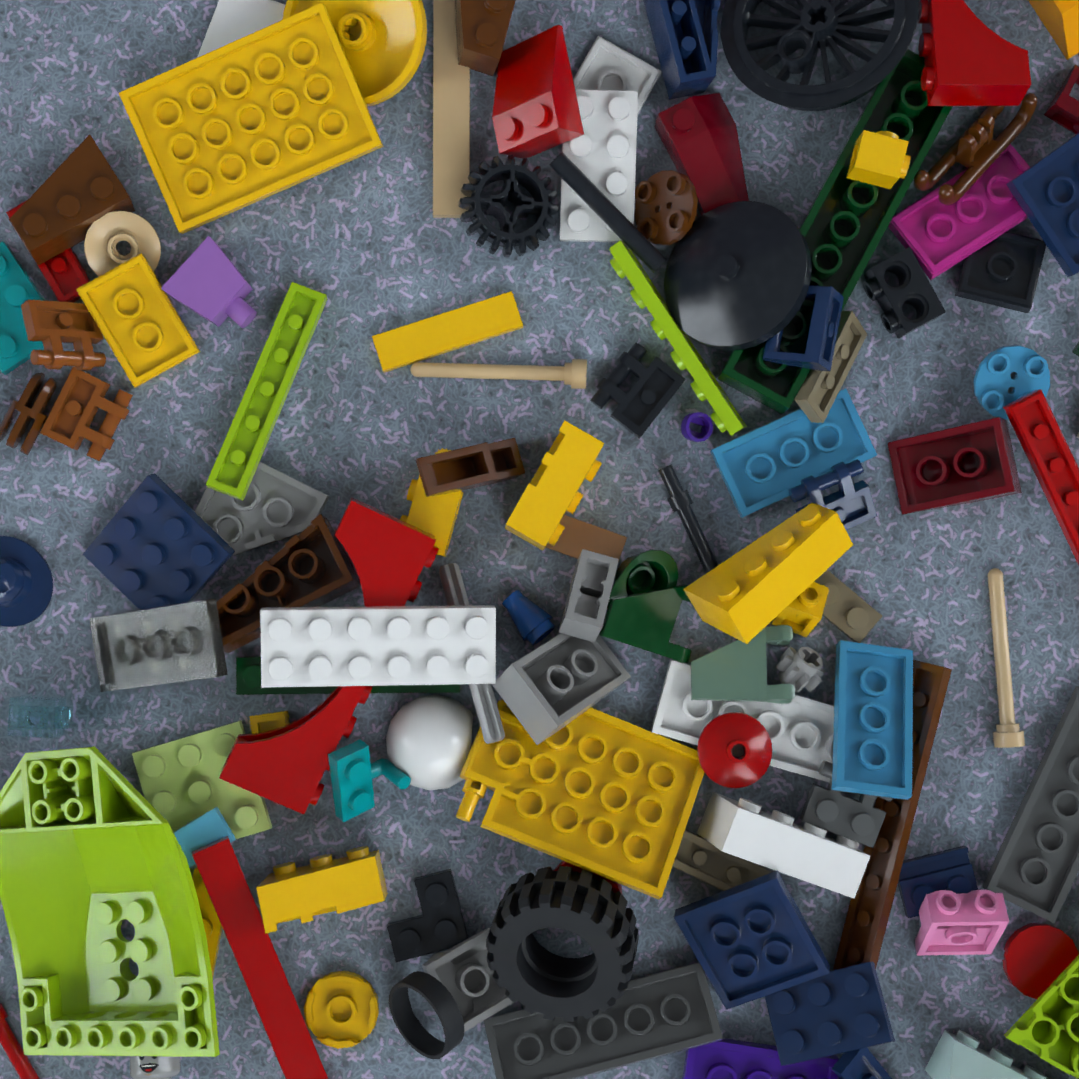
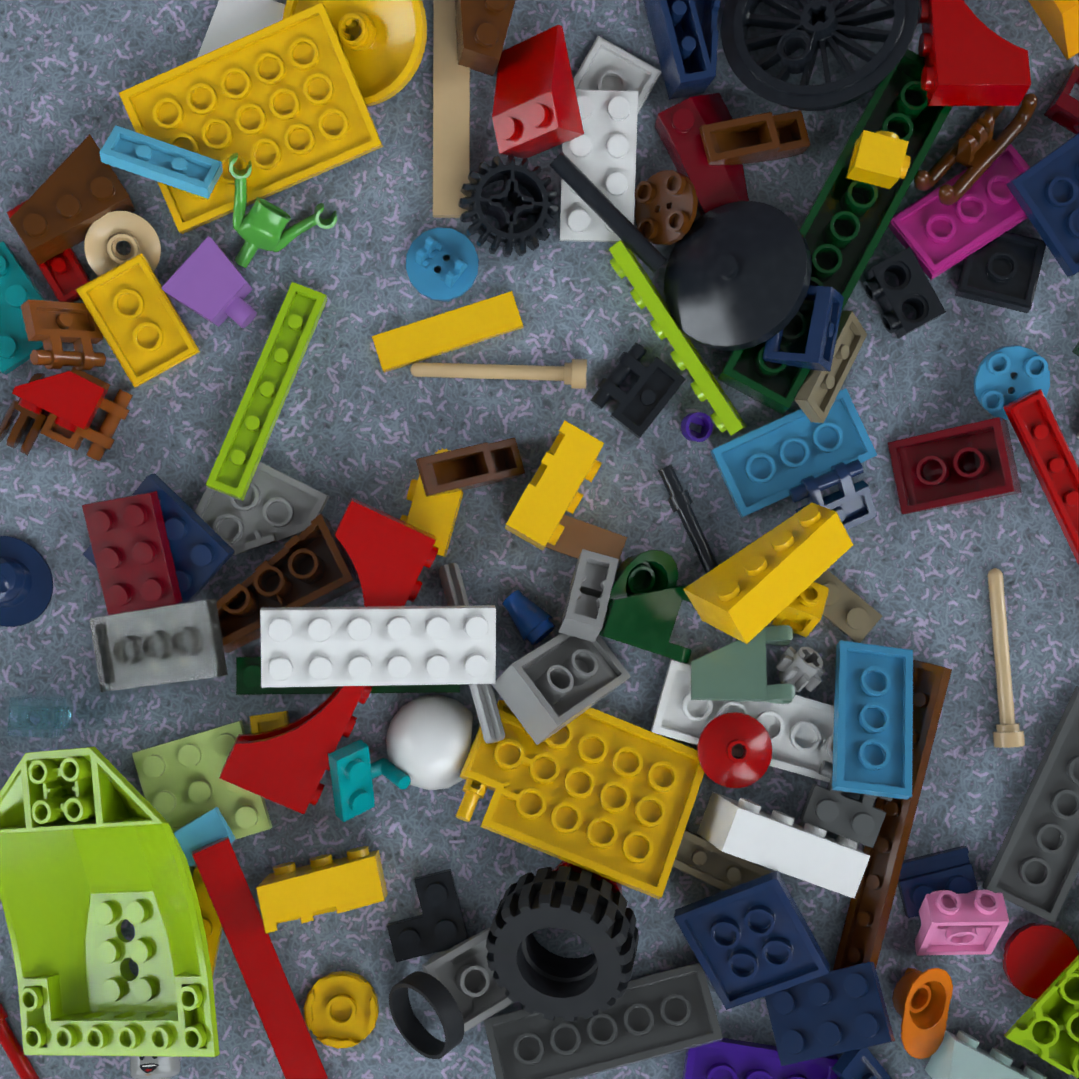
(64, 395): none -> red slope
(132, 553): none -> dark red plate
(161, 161): none -> medium azure plate
(265, 222): none -> bright green piece
(456, 274): none -> dark azure plate
(755, 138): none -> reddish brown slope
(924, 1006): none -> orange piece

